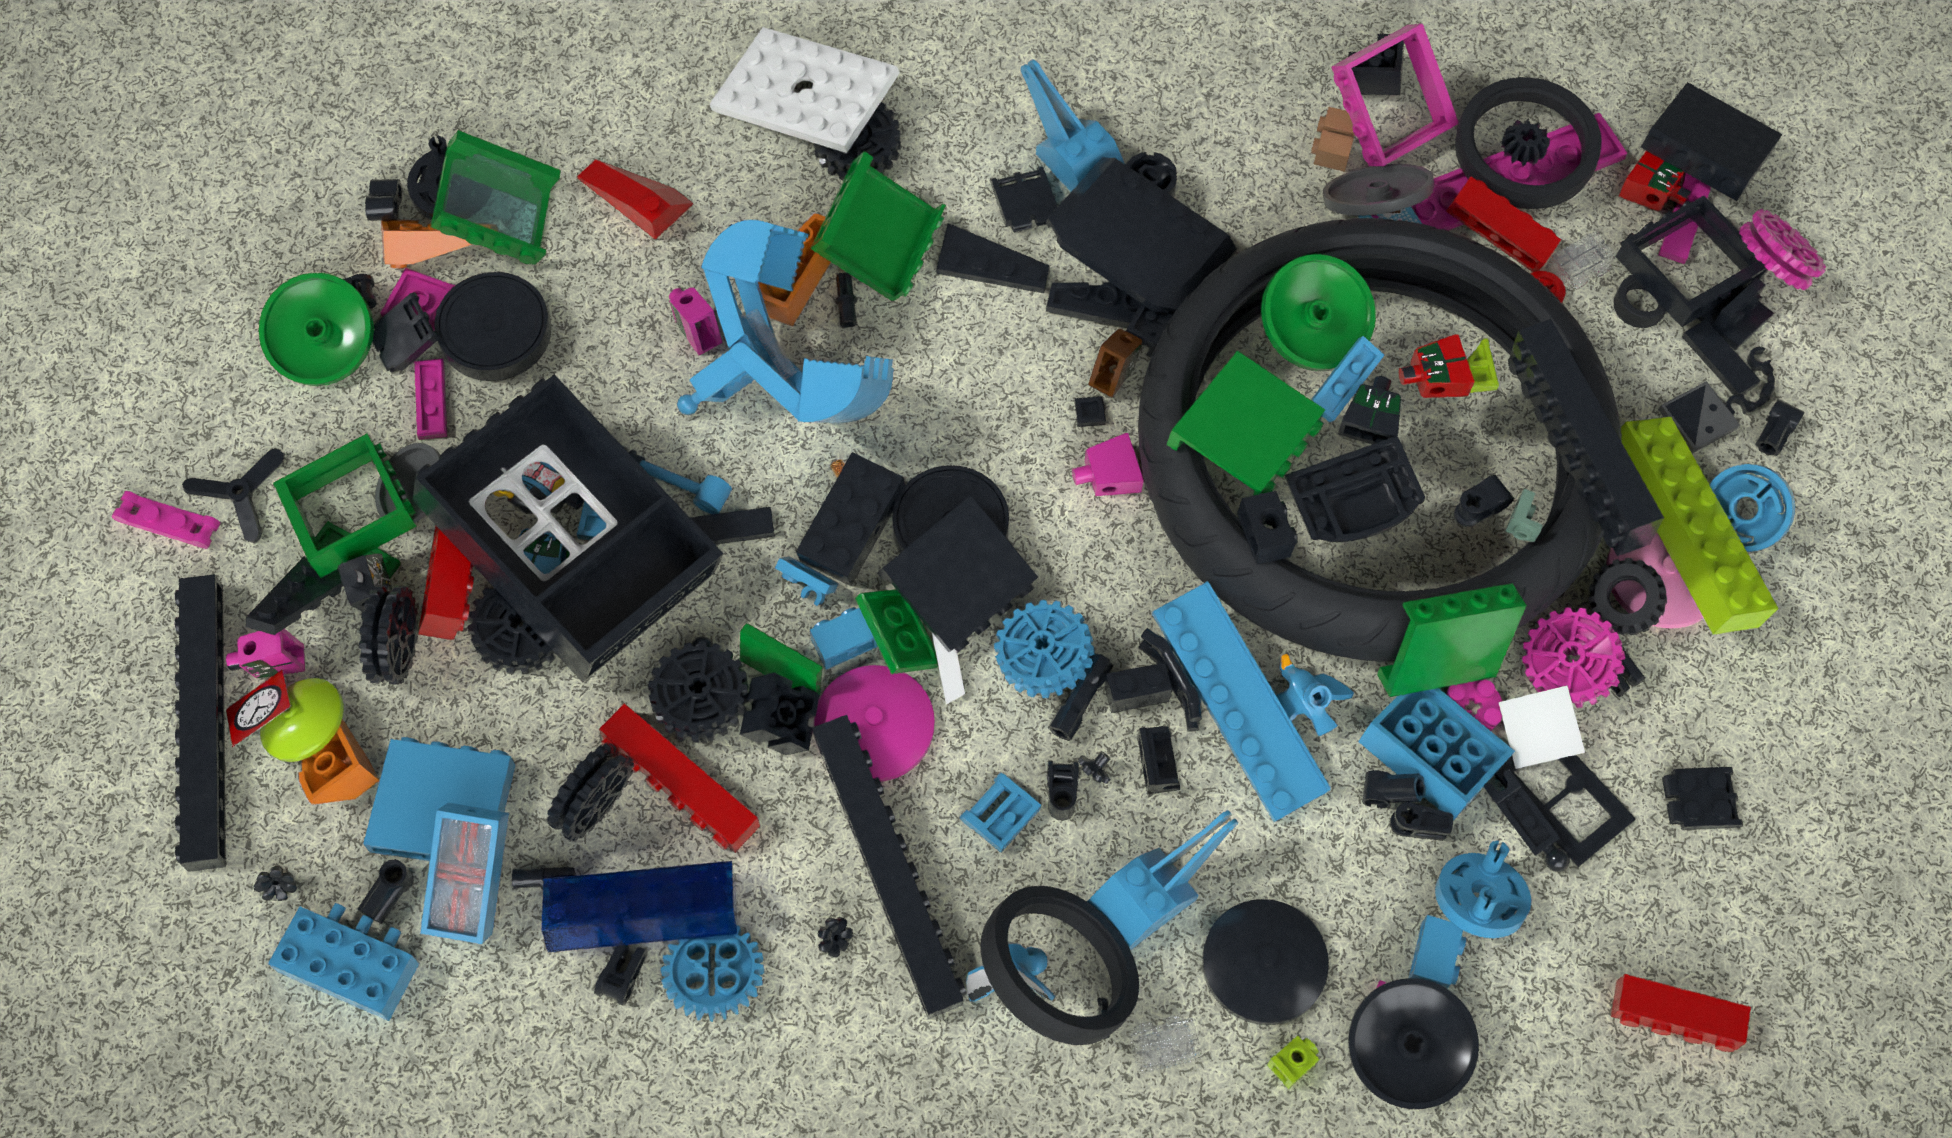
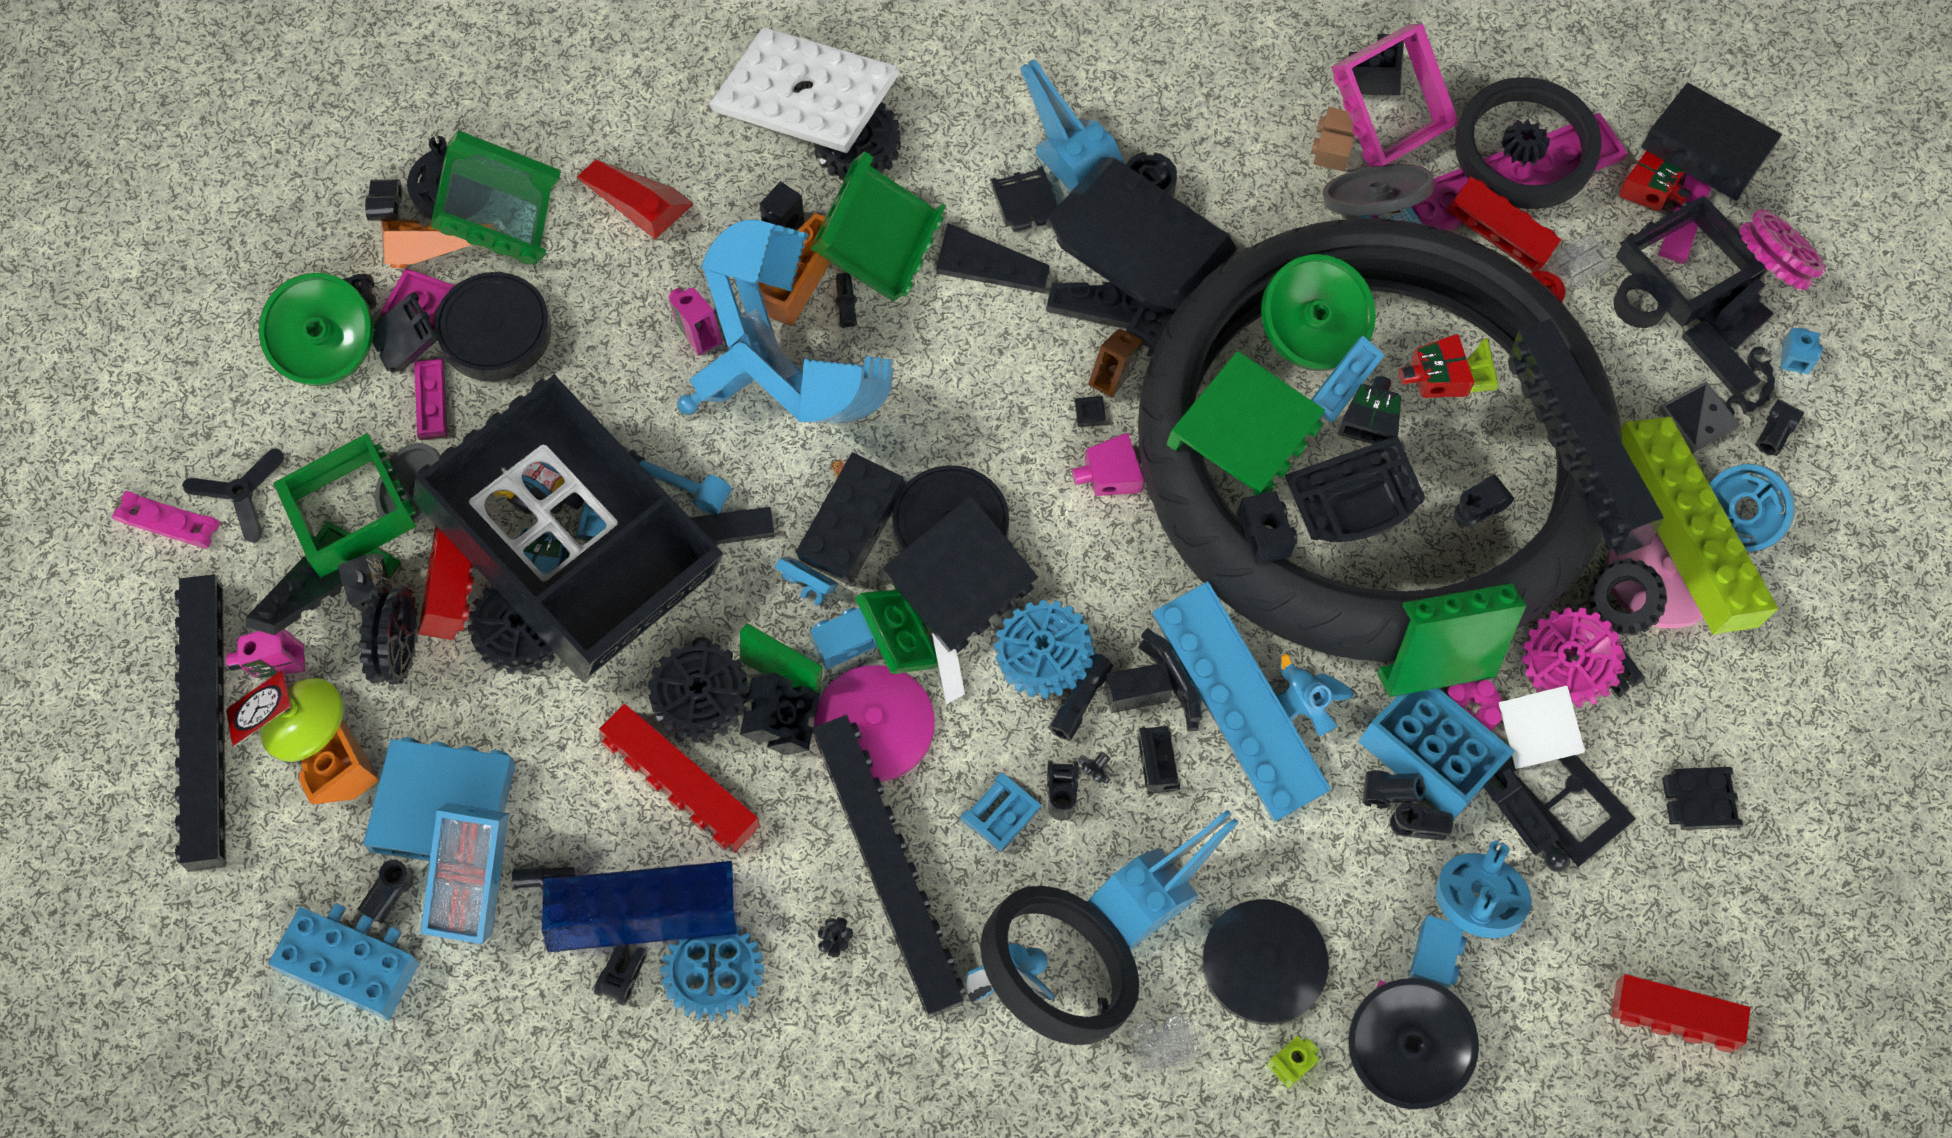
(275, 883): black plant -> none
(590, 792): black piece -> none
(783, 207): none -> black brick
(1520, 522): sand green bracket -> none
(1800, 350): none -> dark azure brick

